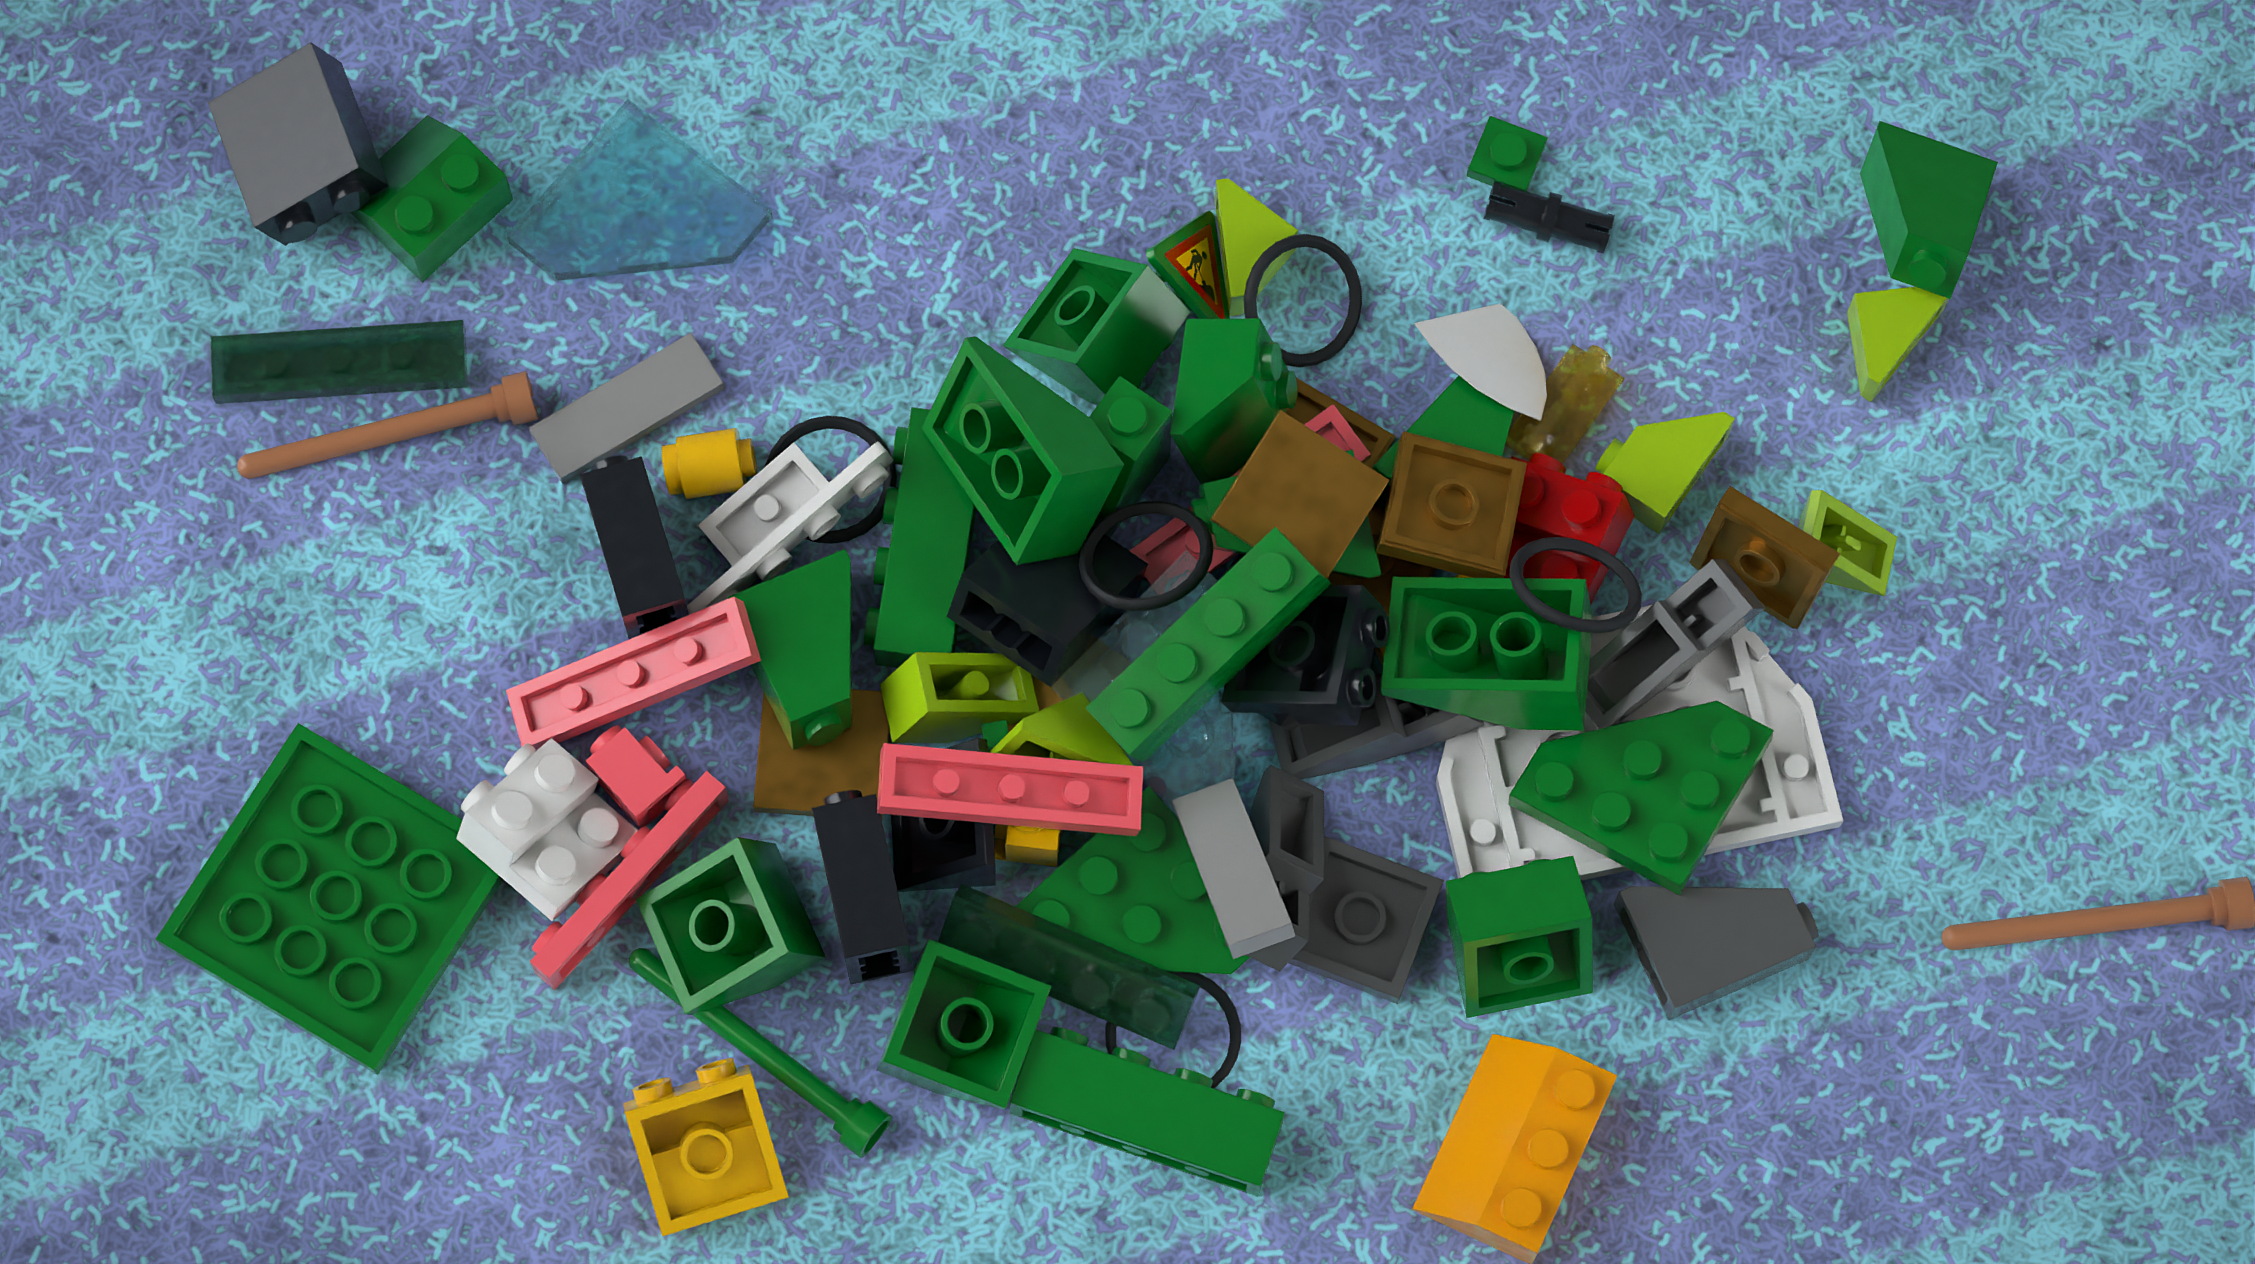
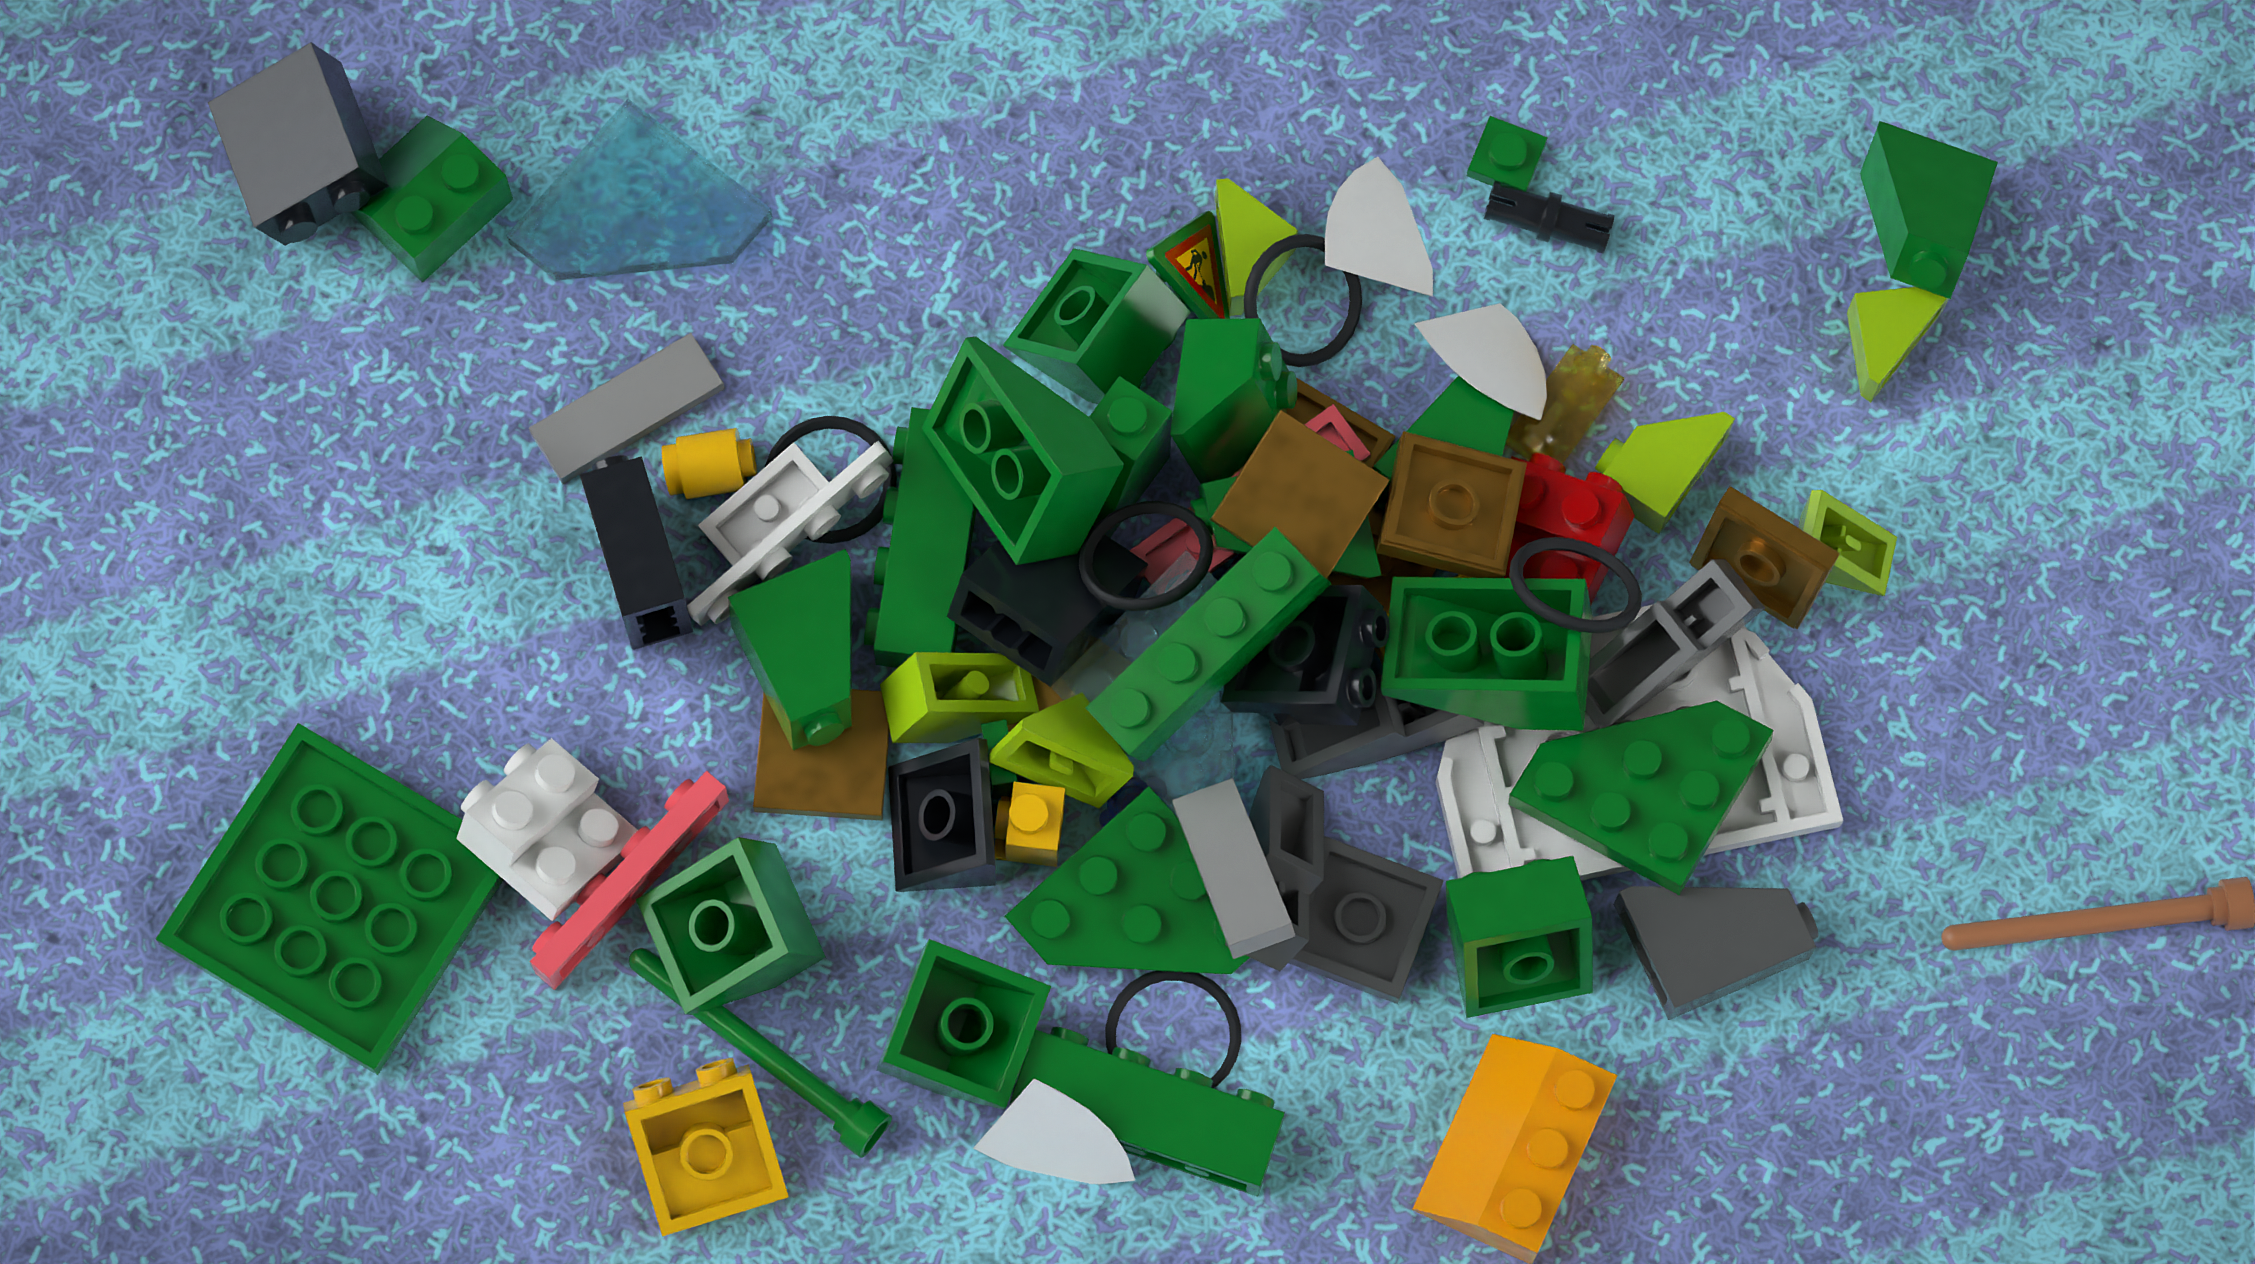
(339, 361): clear green plate -> none
(506, 401): nougat piece -> none
(633, 774): coral brick -> none
(634, 674): coral plate -> none
(862, 886): black brick -> none
(1010, 789): coral plate -> none
(1056, 1138): none -> white sticker
(1073, 965): clear green plate -> none
(1375, 231): none -> white sticker

